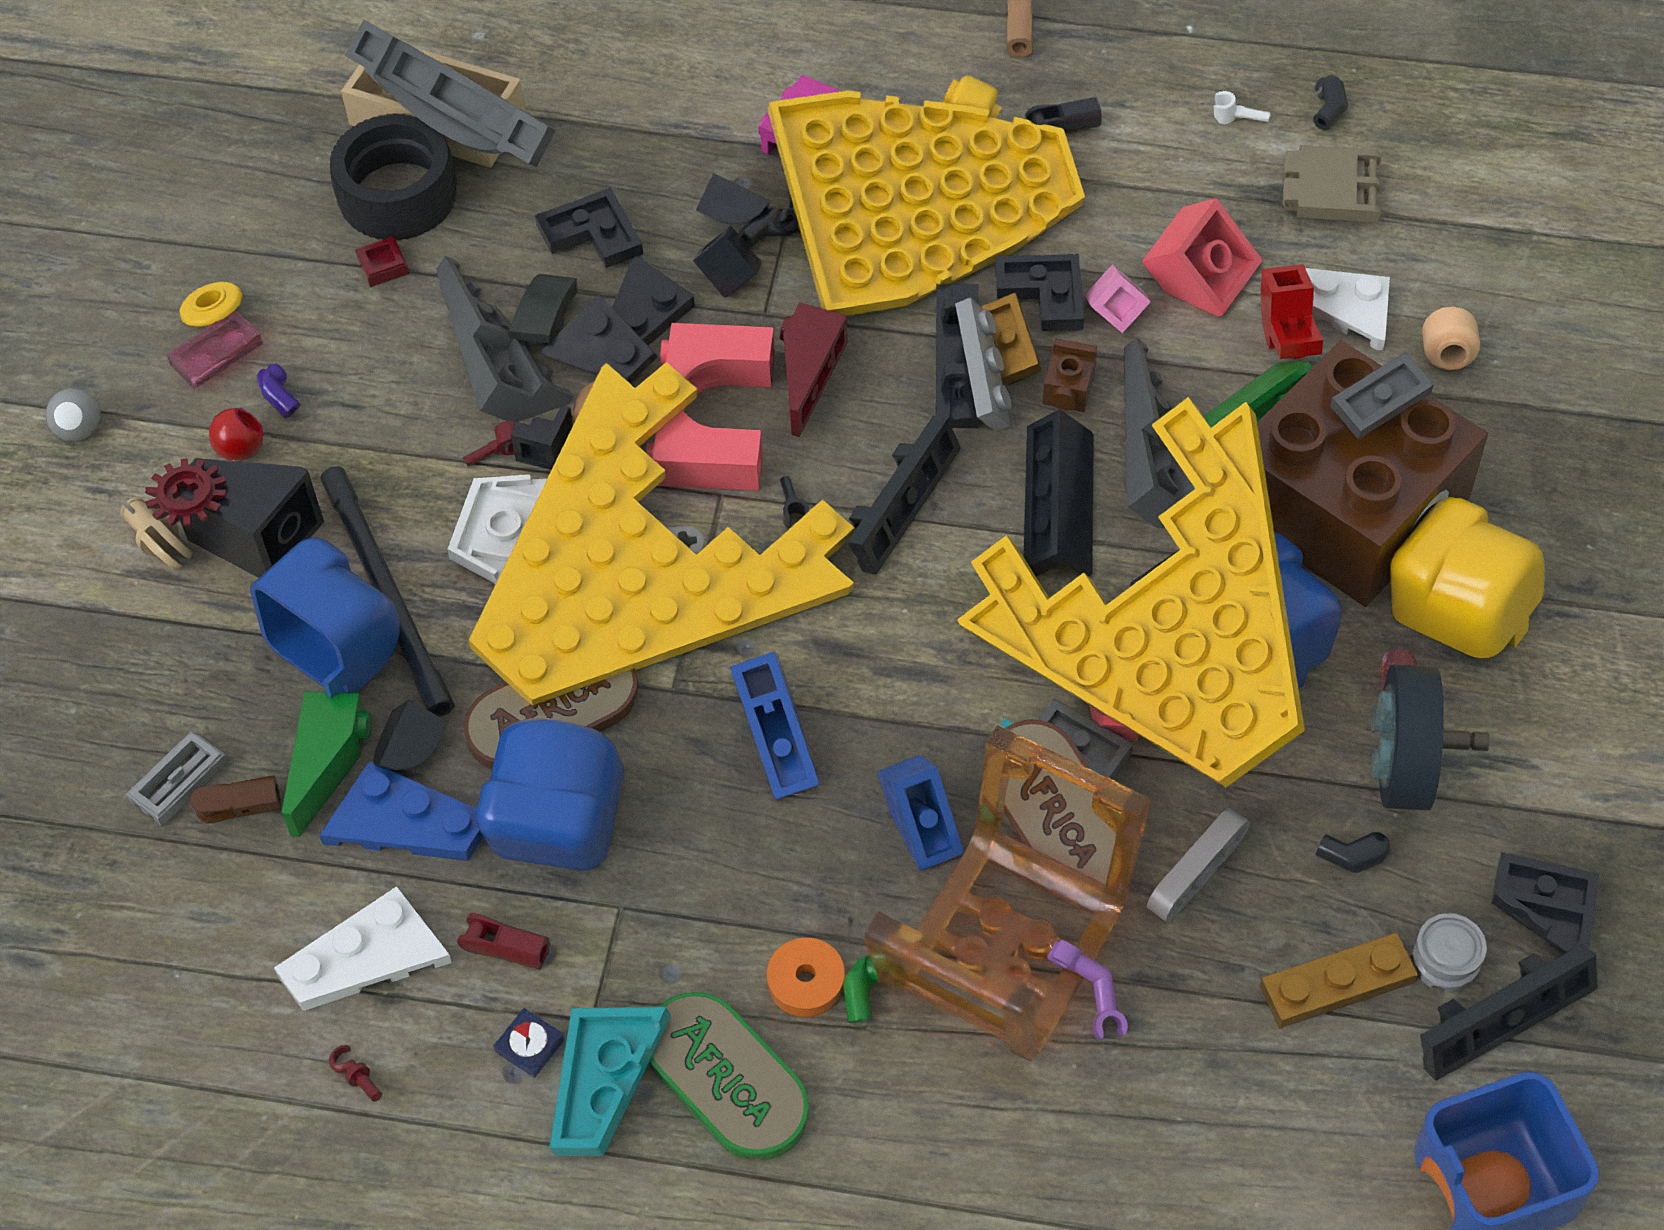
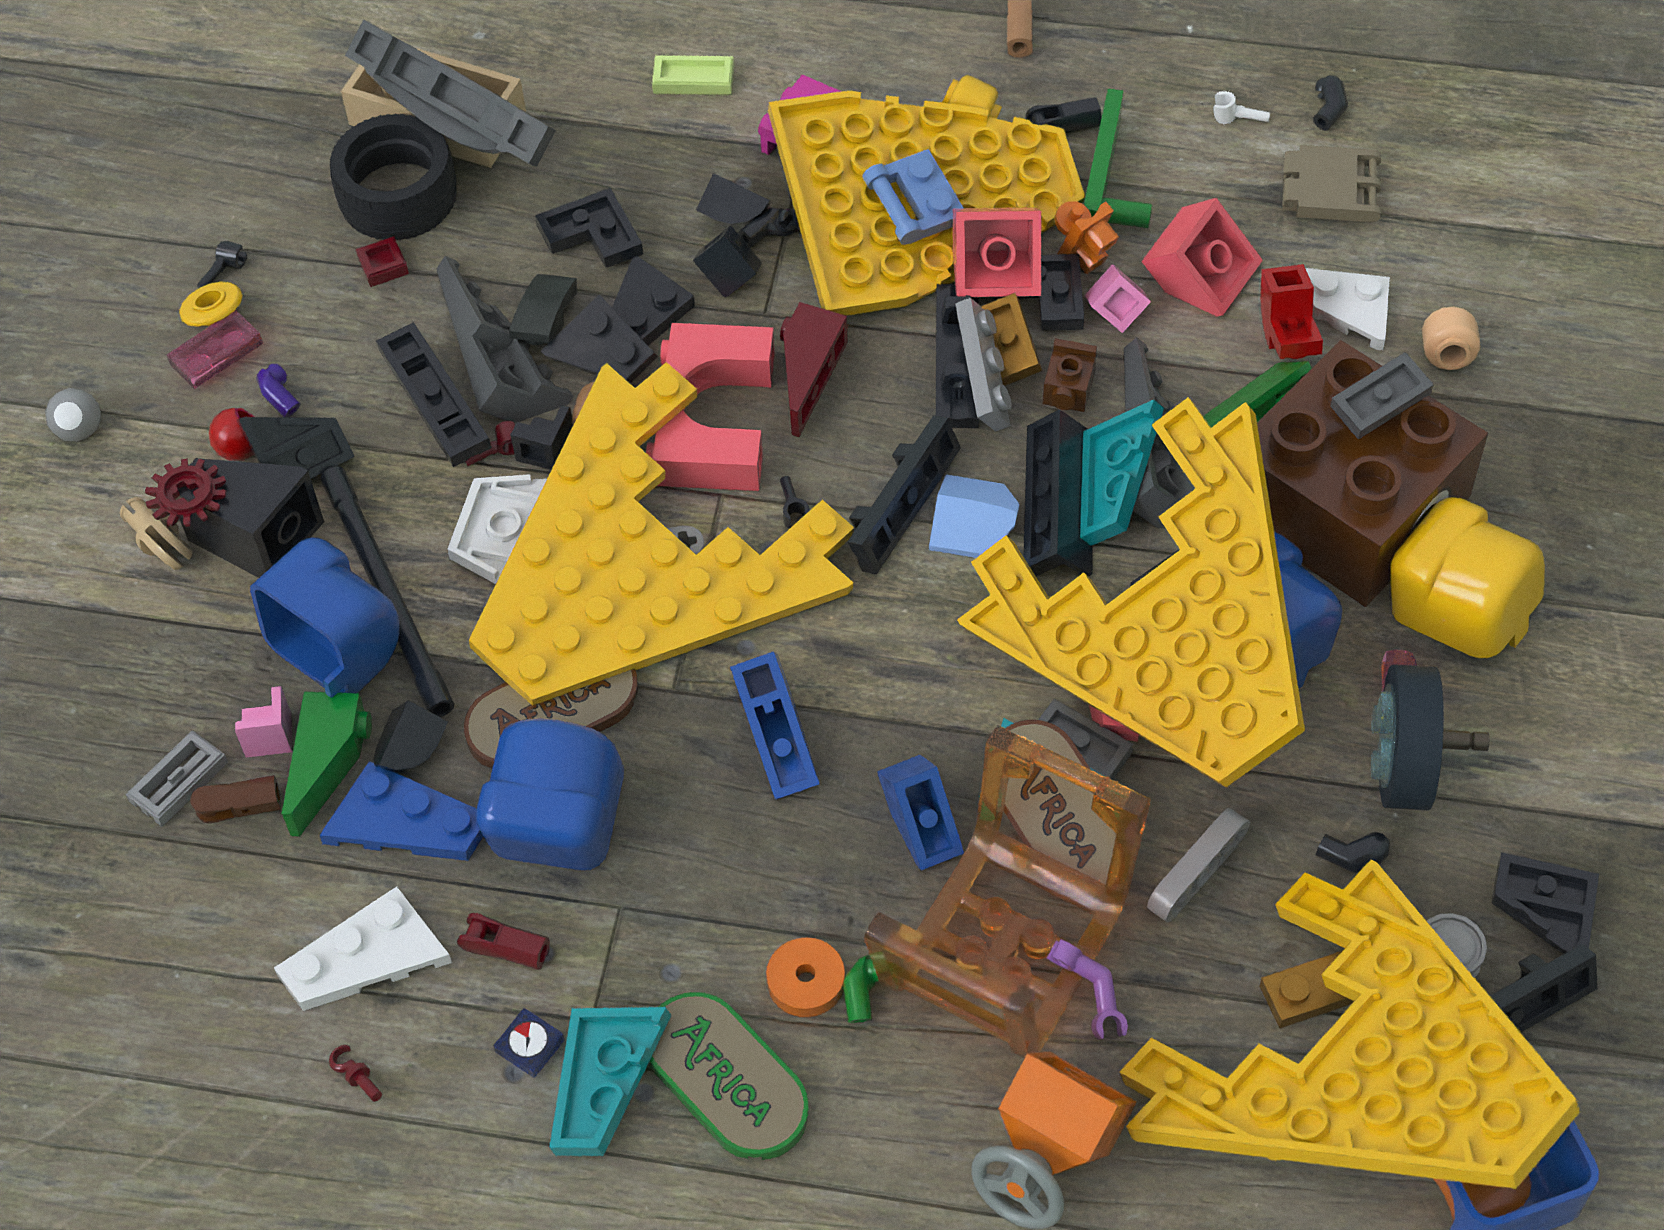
(226, 254): none -> black hand
(266, 728): none -> bright pink panel
(297, 441): none -> black wing
(433, 394): none -> black hinge
(693, 75): none -> yellowish green tile
(924, 190): none -> medium blue plate
(971, 516): none -> light blue slope
(997, 251): none -> coral slope
(1055, 1123): none -> orange piece
(1086, 234): none -> orange hips
(1113, 470): none -> teal wing
(1125, 212): none -> green piece
(1403, 1083): none -> yellow wing

